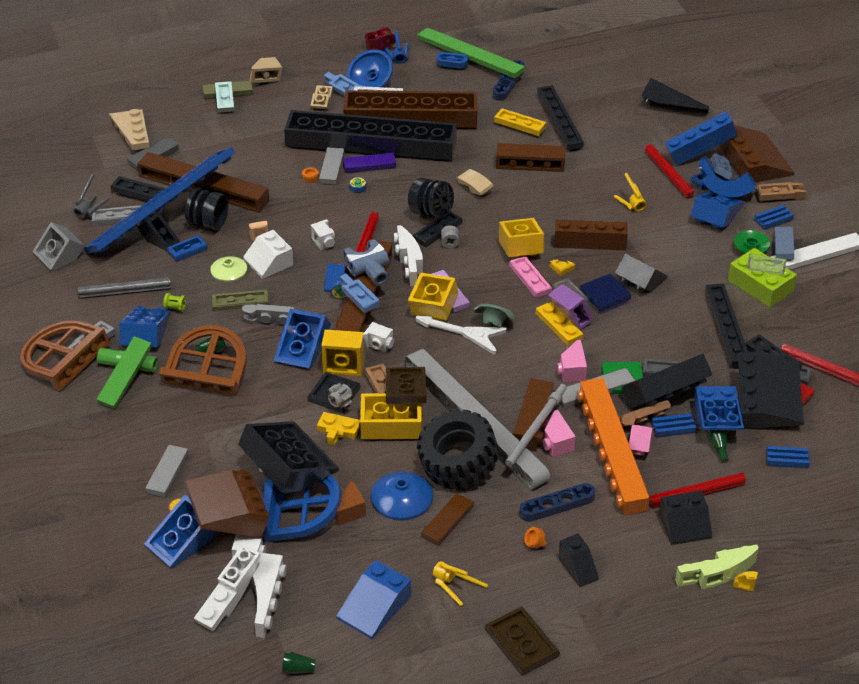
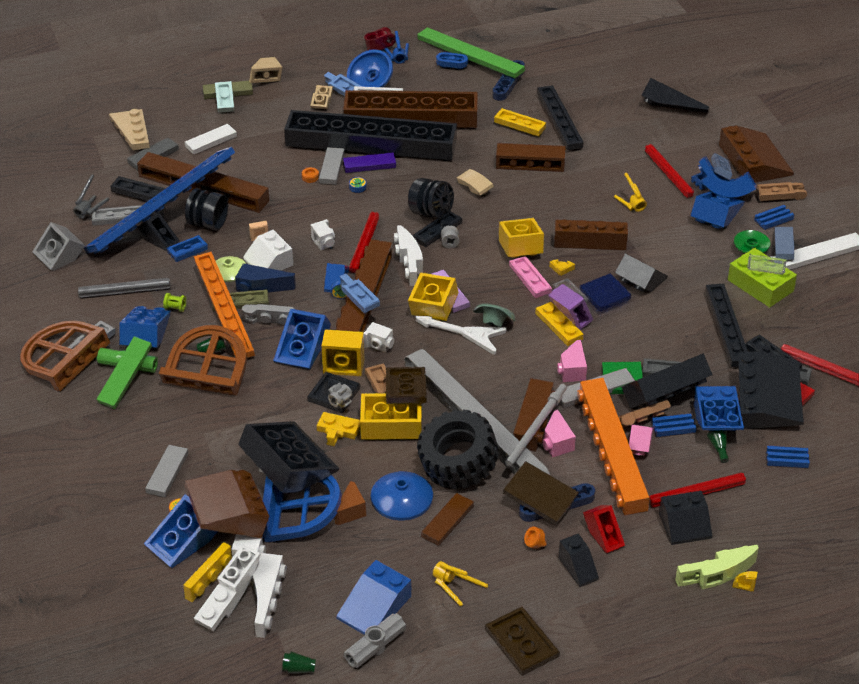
(207, 572): none -> yellow plate
(210, 139): none -> white tile
(222, 300): none -> orange plate
(261, 278): none -> dark blue slope
(368, 262): sand blue connector -> none
(374, 640): none -> light grey piece
(540, 492): none -> dark brown tile
(604, 527): none -> red slope
(701, 138): blue brick -> none

